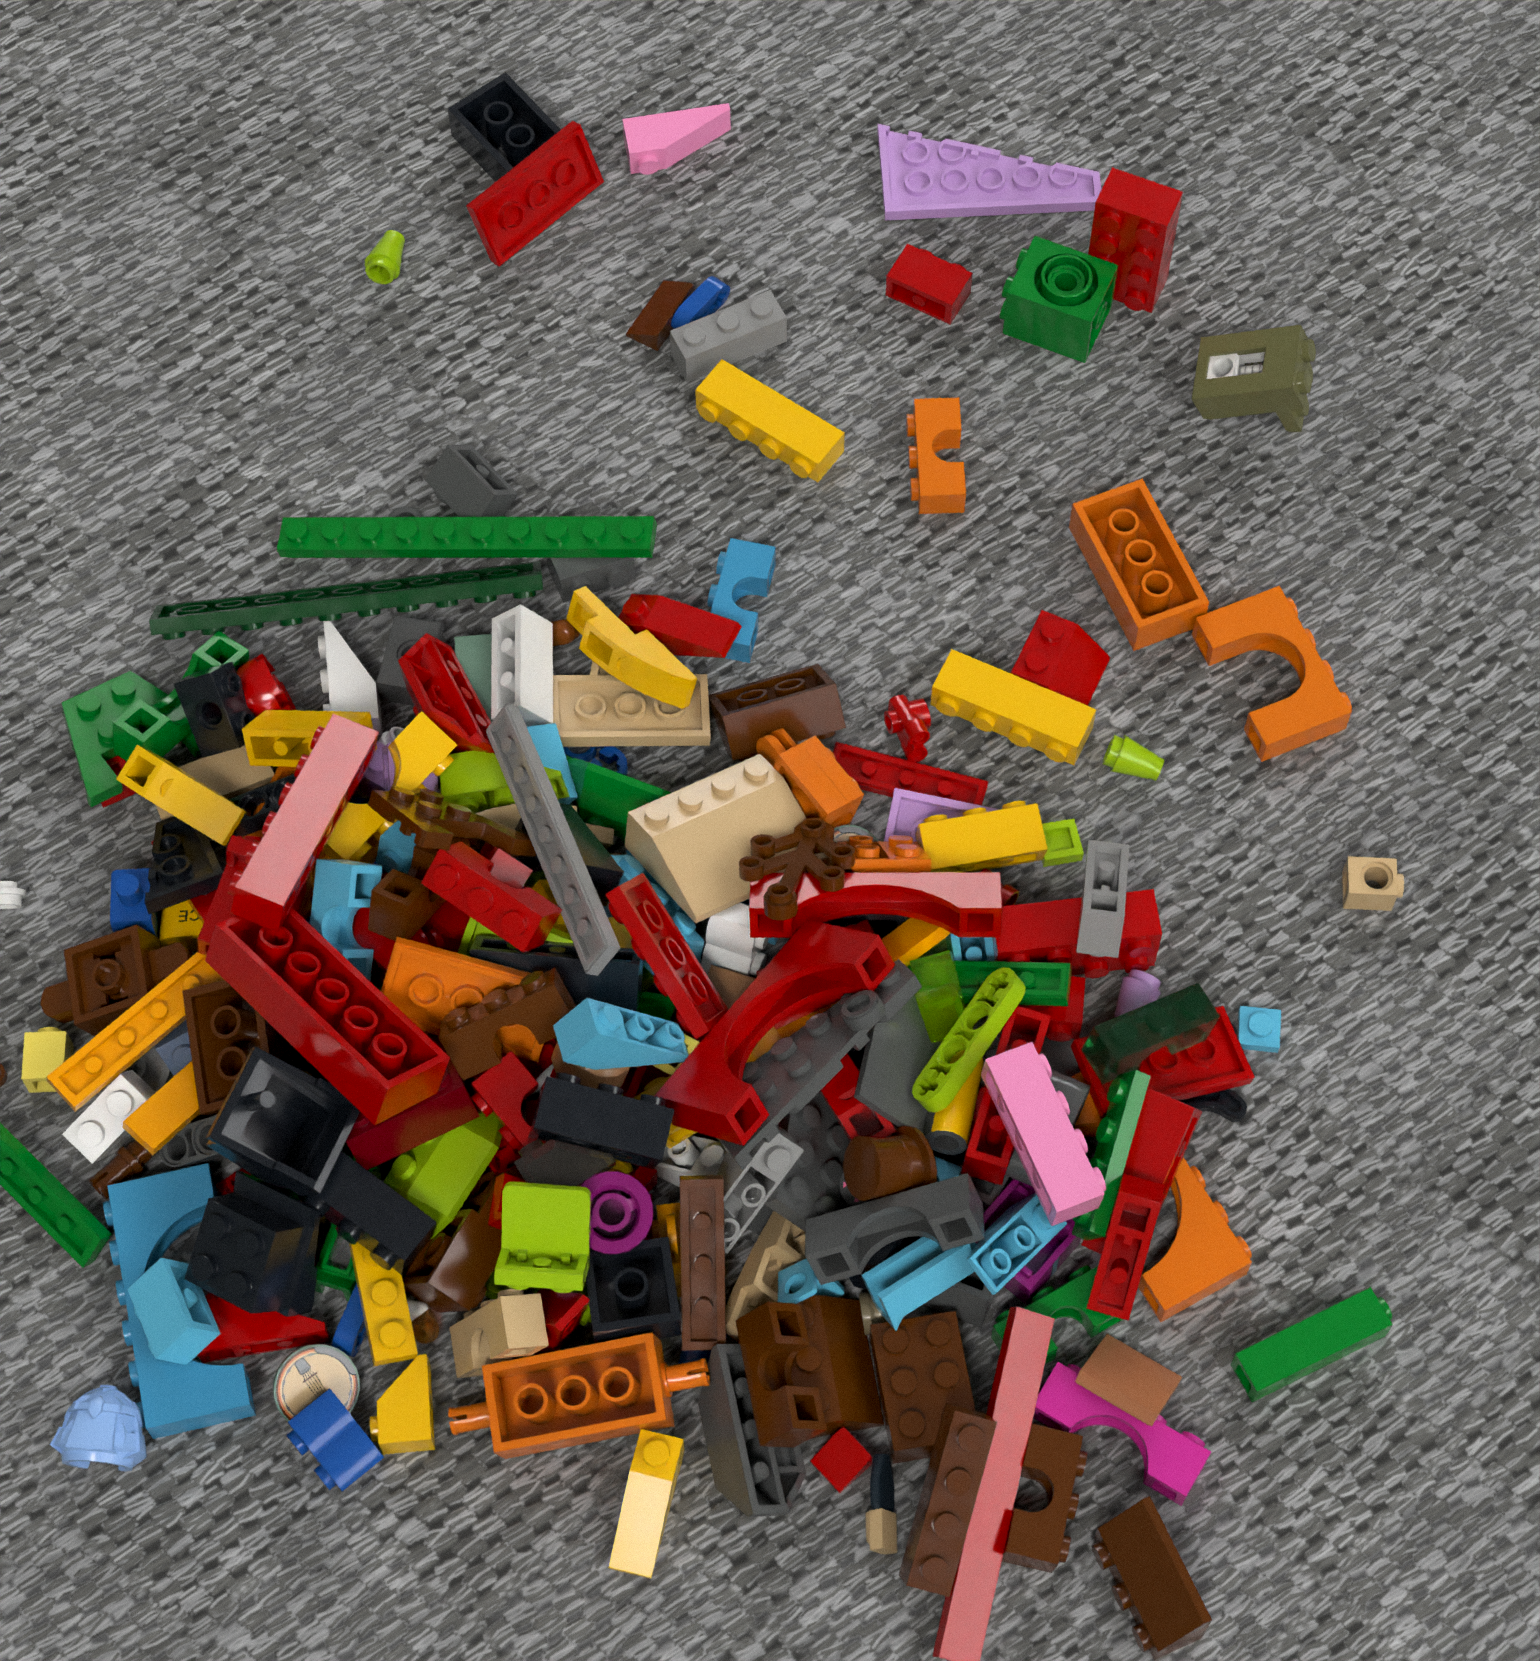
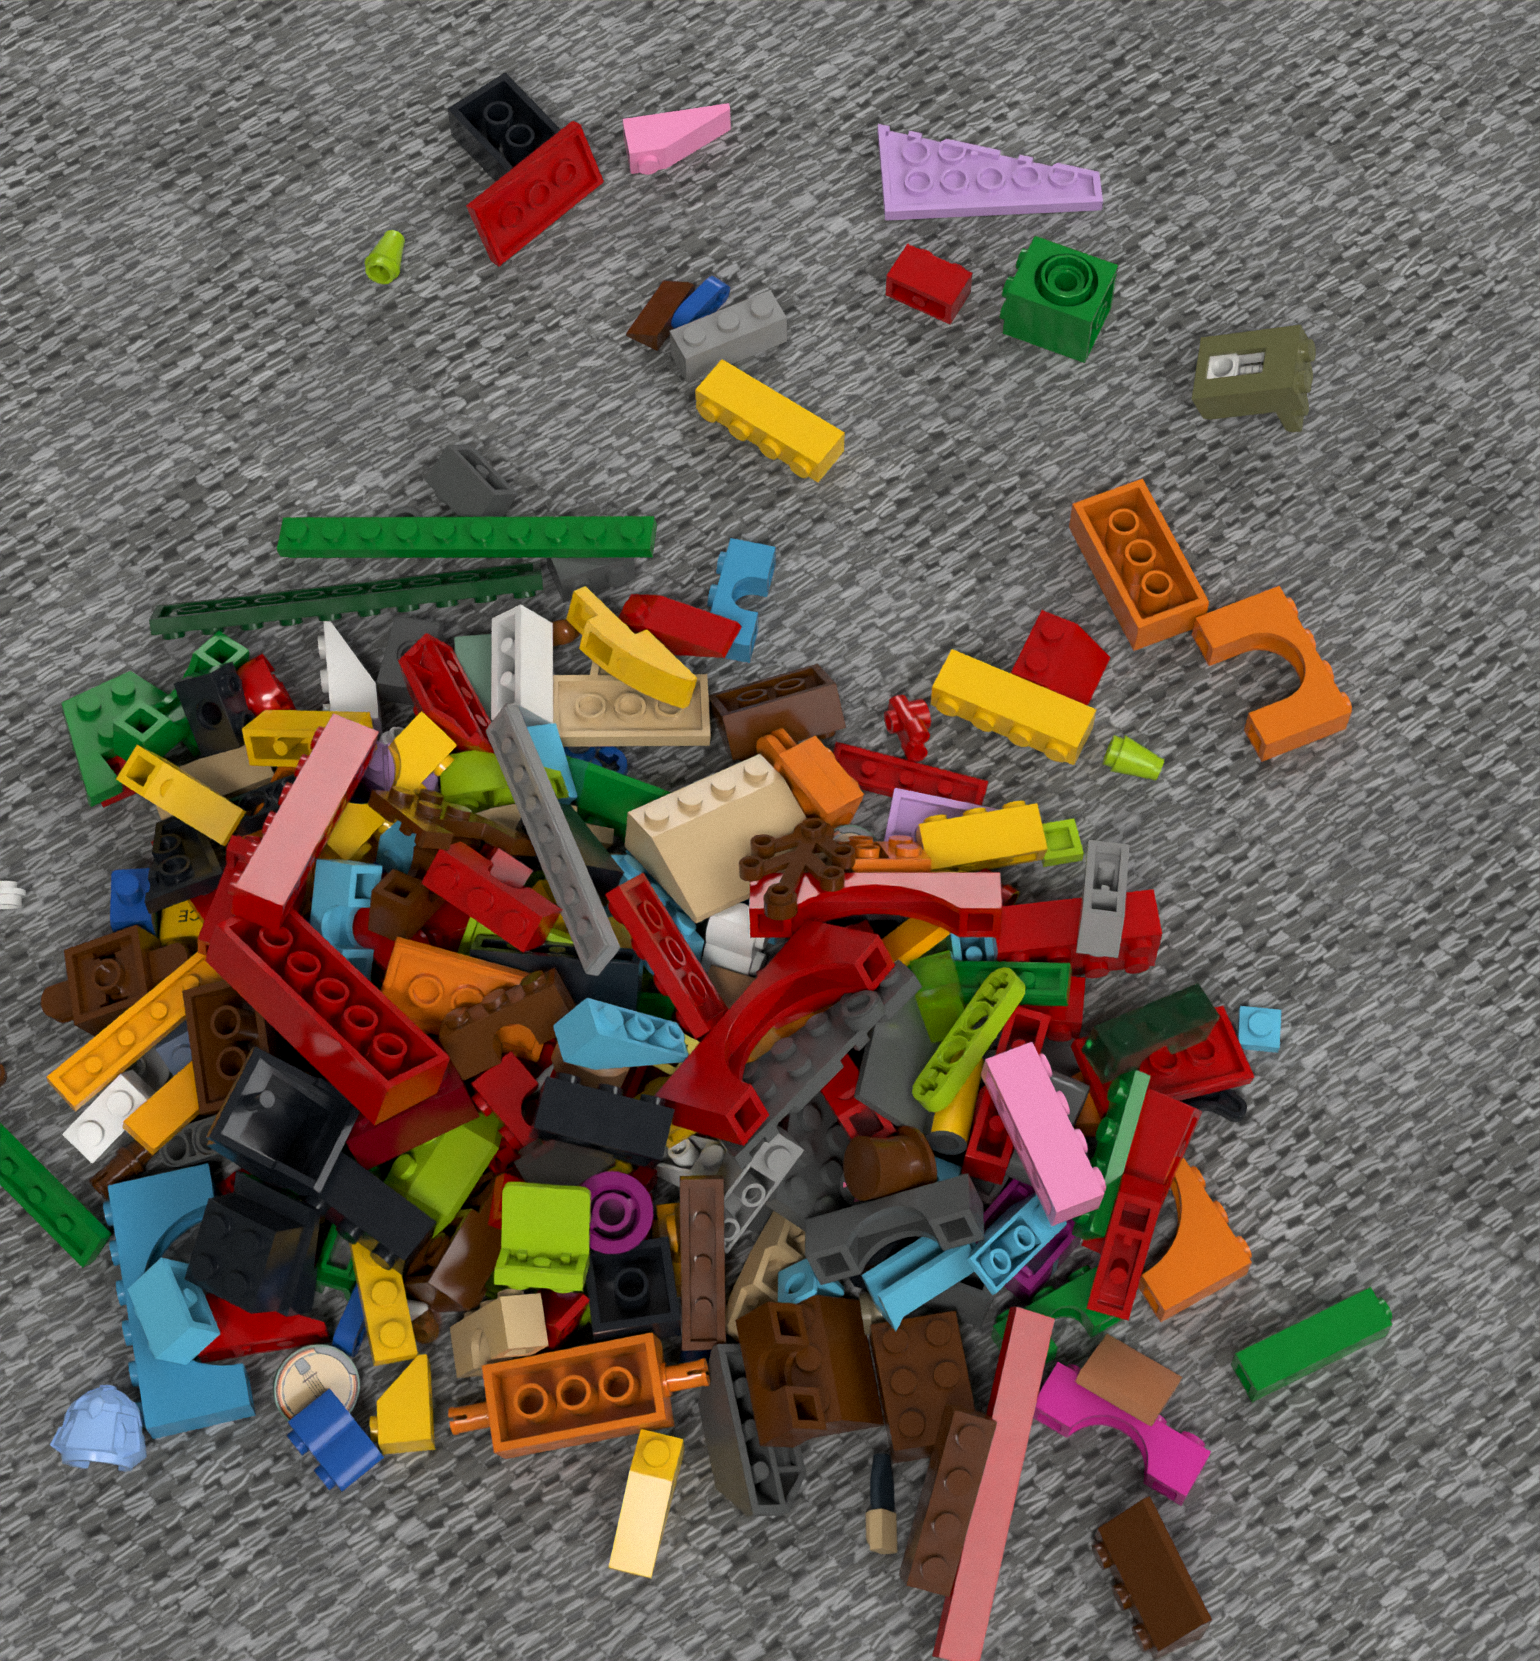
(42, 1055): light yellow brick -> none
(842, 1460): red slope -> none
(938, 483): orange arch -> none
(1038, 1537): reddish brown arch -> none
(1136, 991): lavender cone -> none
(1137, 231): red brick -> none
(1360, 895): tan brick -> none

